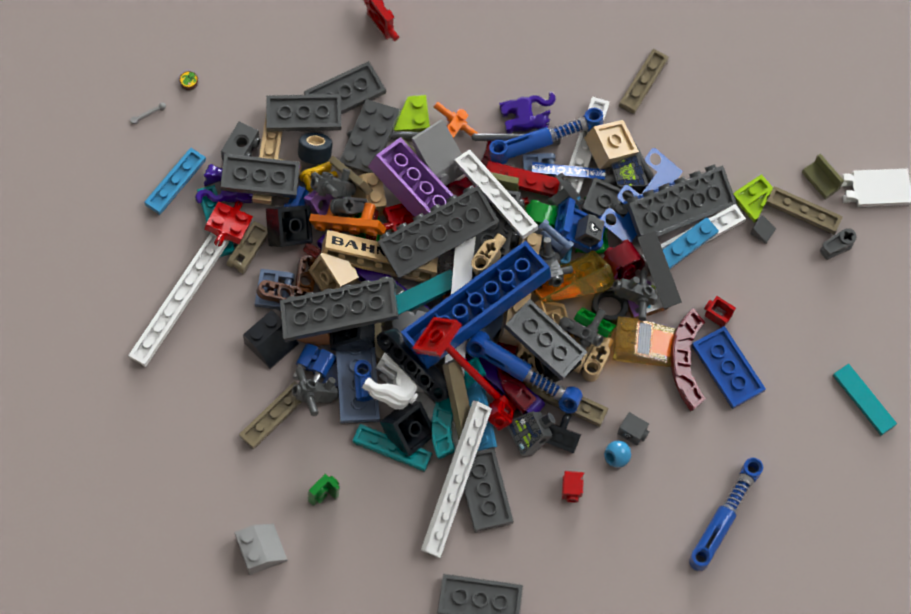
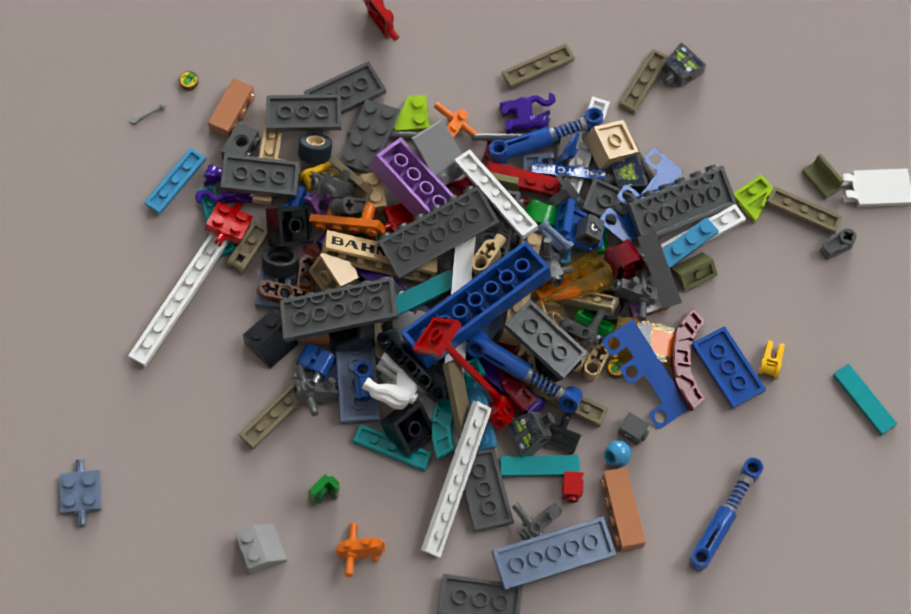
(80, 492): none -> sand blue plate
(231, 108): none -> nougat brick
(279, 270): none -> black tyre
(355, 549): none -> orange piece
(534, 527): none -> dark grey piece
(538, 66): none -> dark tan plate
(538, 465): none -> teal tile
(553, 553): none -> sand blue plate
(570, 150): none -> blue dish
(593, 302): none -> dark tan tile
(614, 367): none -> tile
(623, 509): none -> nougat brick
(649, 365): none -> blue piece
(682, 66): none -> torso
(695, 270): none -> olive panel
(719, 311): red window -> none
(763, 229): dark grey slope -> none
(769, 365): none -> yellow piece

